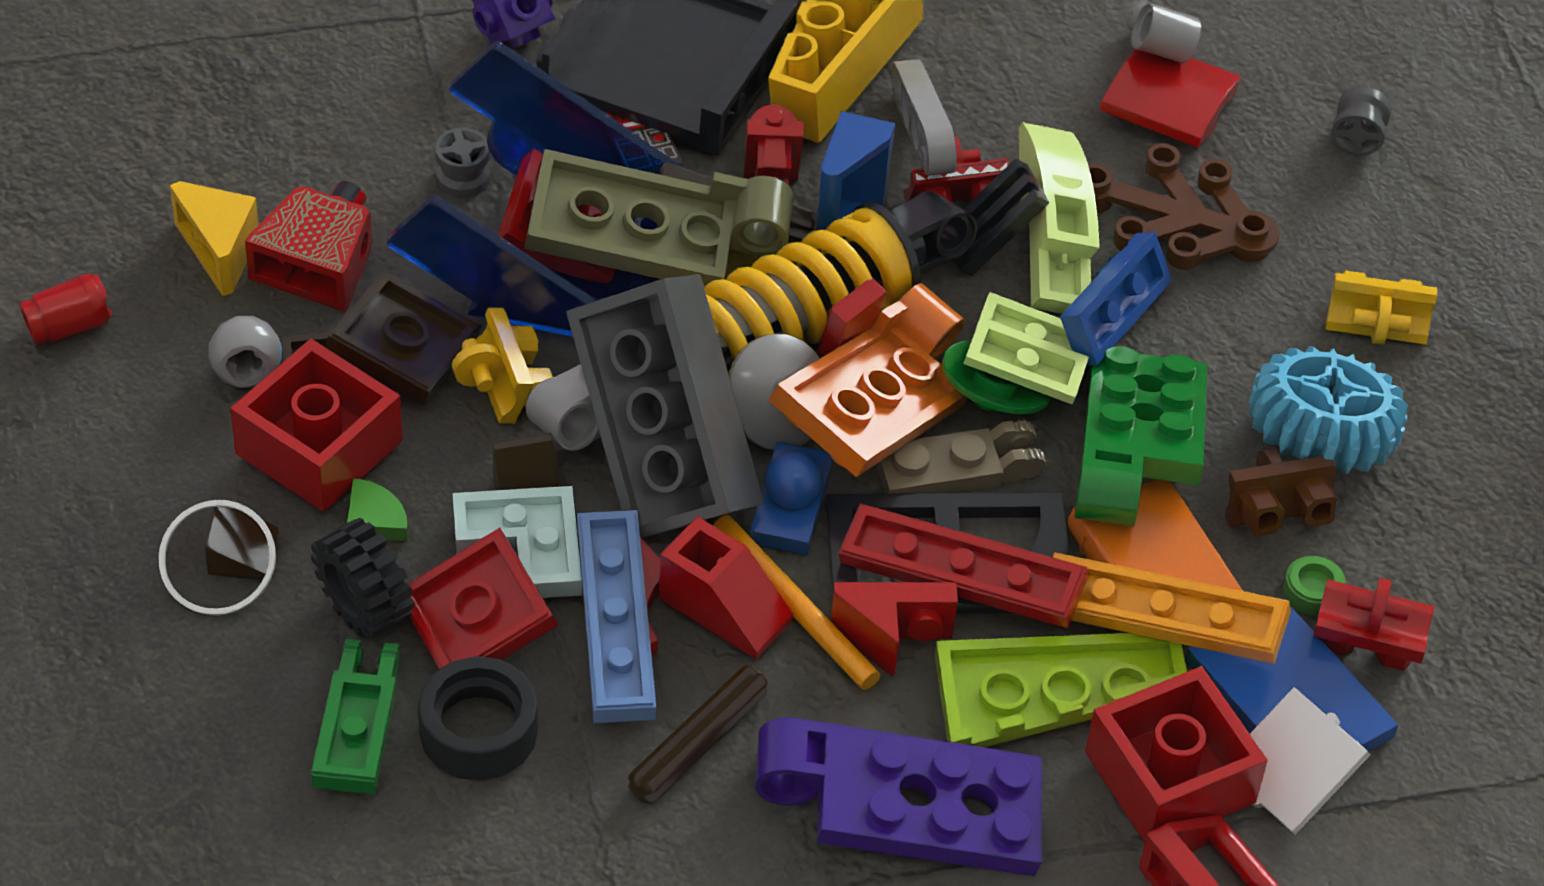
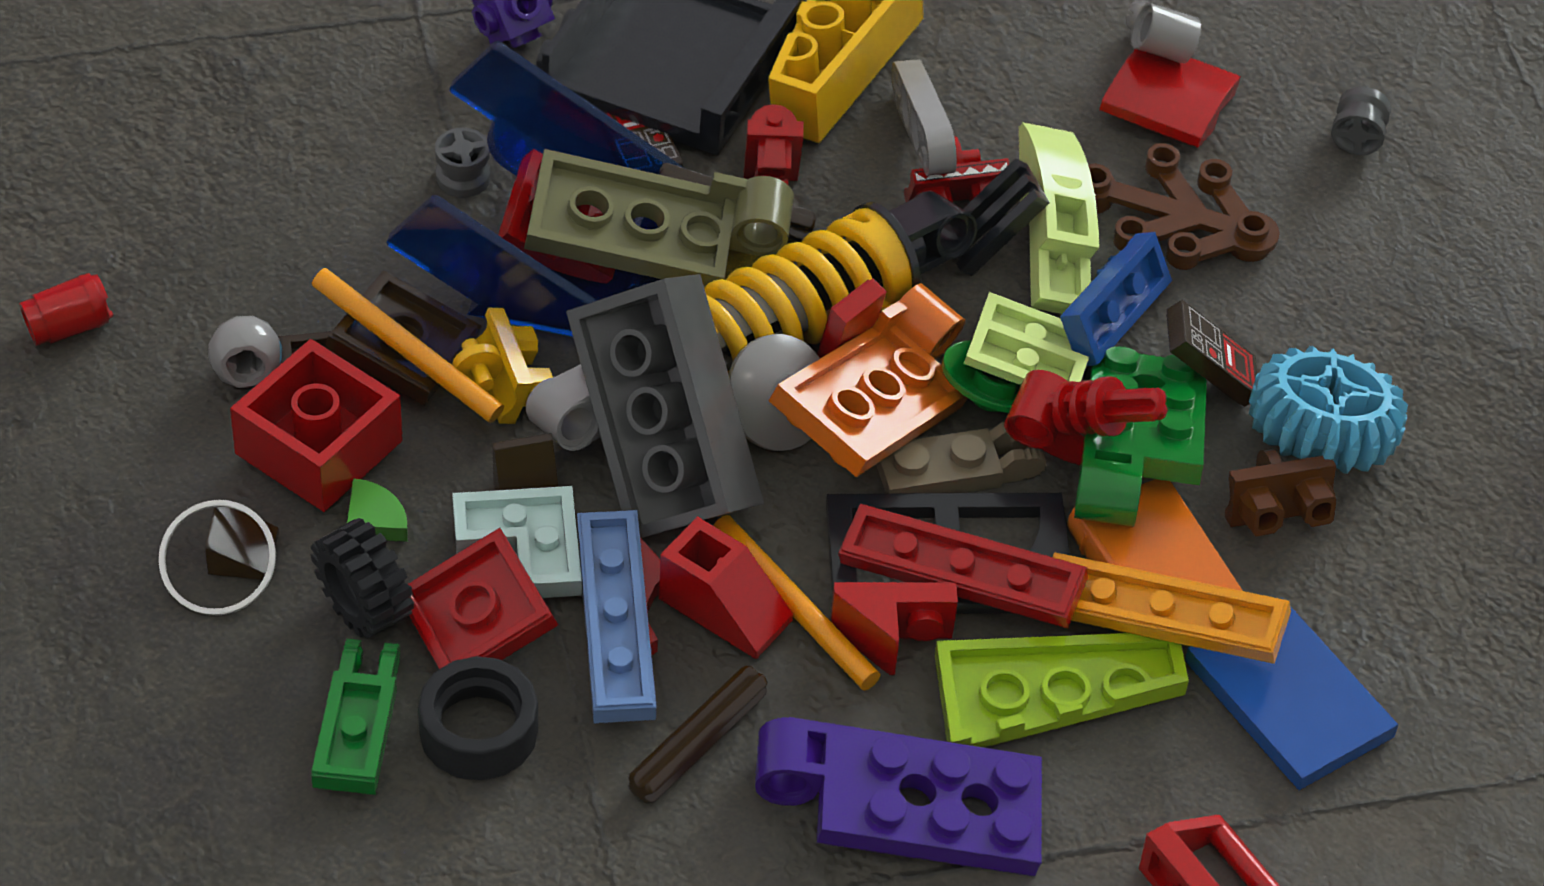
(215, 229): yellow slope -> none
(313, 245): red torso -> none
(408, 345): none -> light orange bar
(791, 498): blue tile -> none
(854, 167): blue tile -> none
(1055, 411): none -> red piece
(1175, 753): red brick -> none
(1211, 352): none -> dark brown tile
(1305, 757): white piece -> none
(1306, 582): bright green tile -> none
(1374, 622): red hips -> none
(1381, 308): yellow hips -> none

